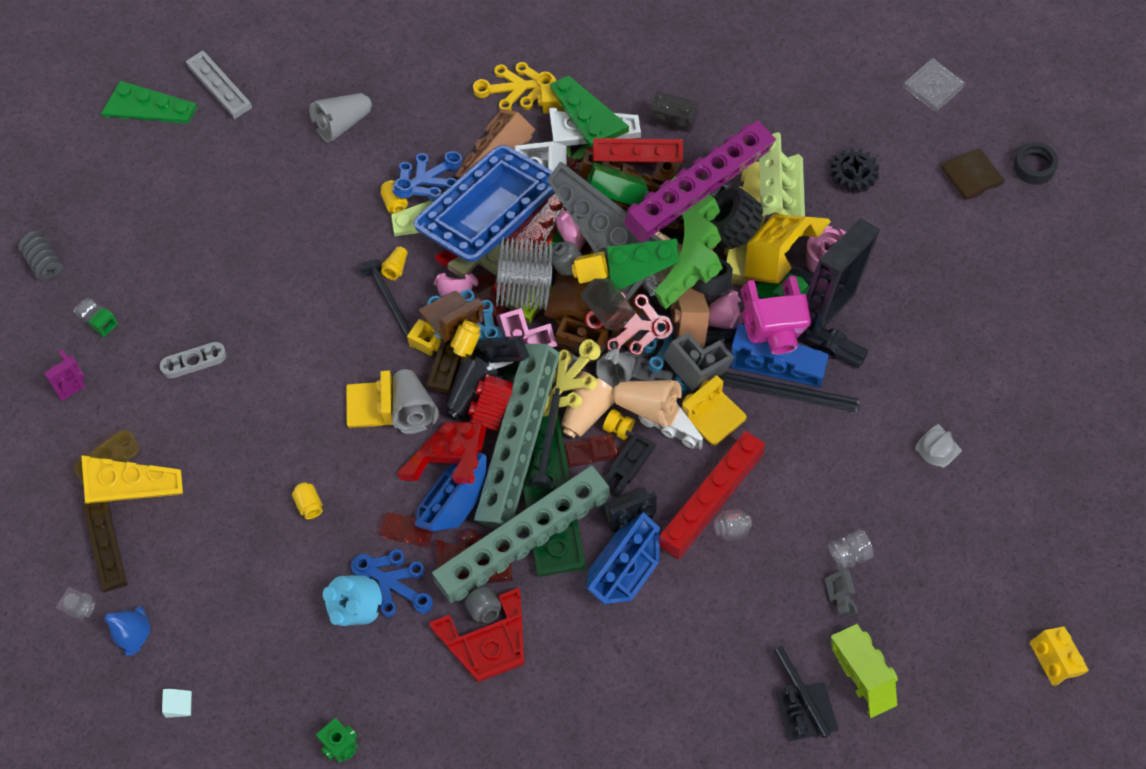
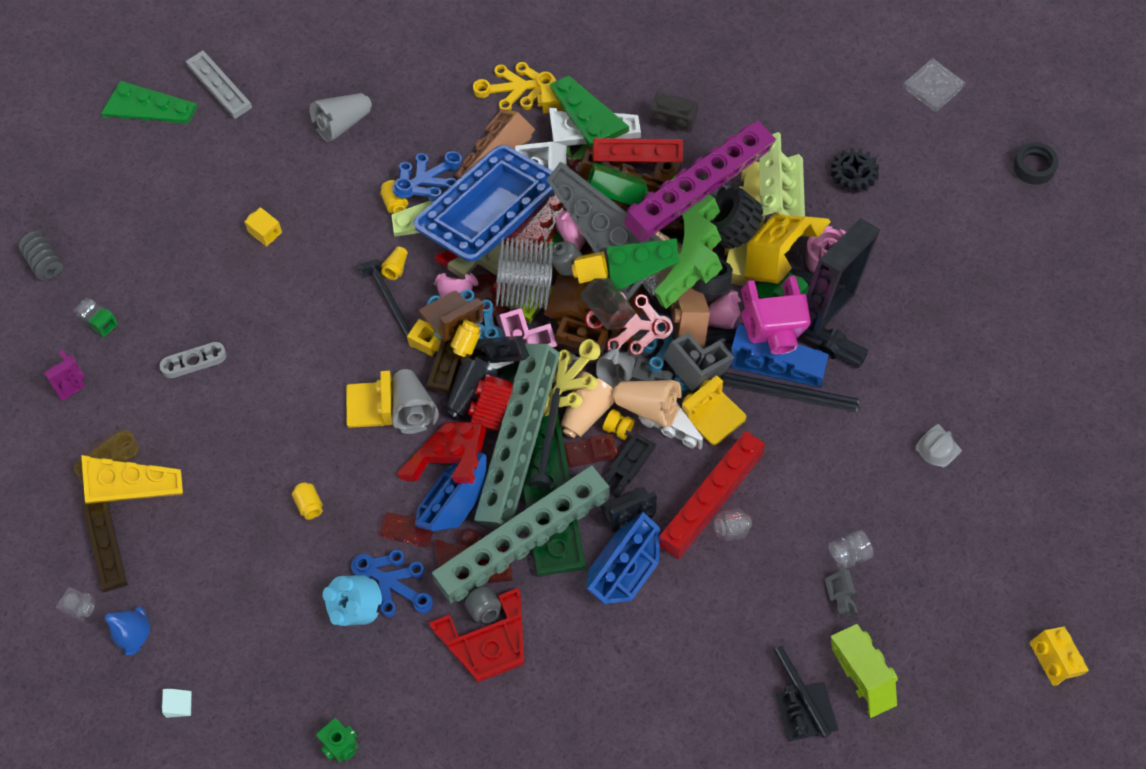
(263, 226): none -> yellow brick
(972, 174): dark brown slope -> none

